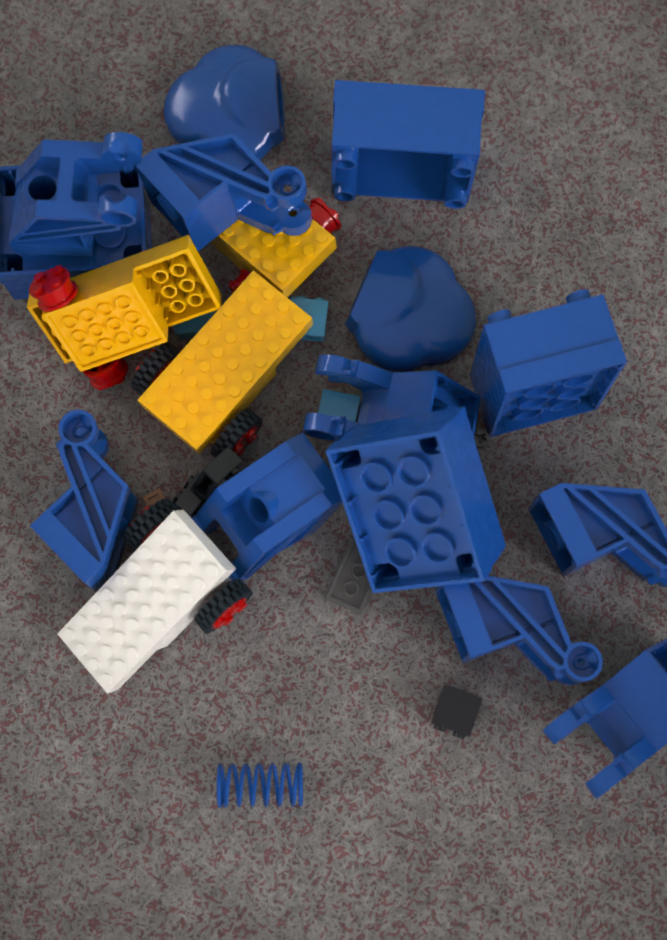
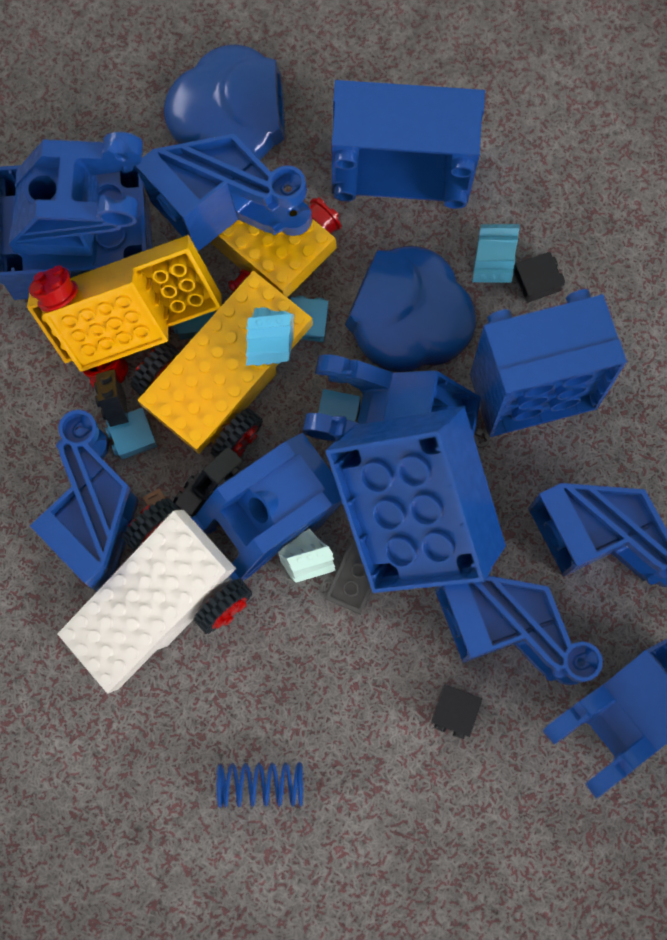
(111, 398): none -> black brick
(133, 436): none -> dark azure brick
(269, 337): none -> medium azure slope
(306, 557): none -> light aqua slope
(495, 253): none -> medium azure slope
(539, 277): none -> black brick

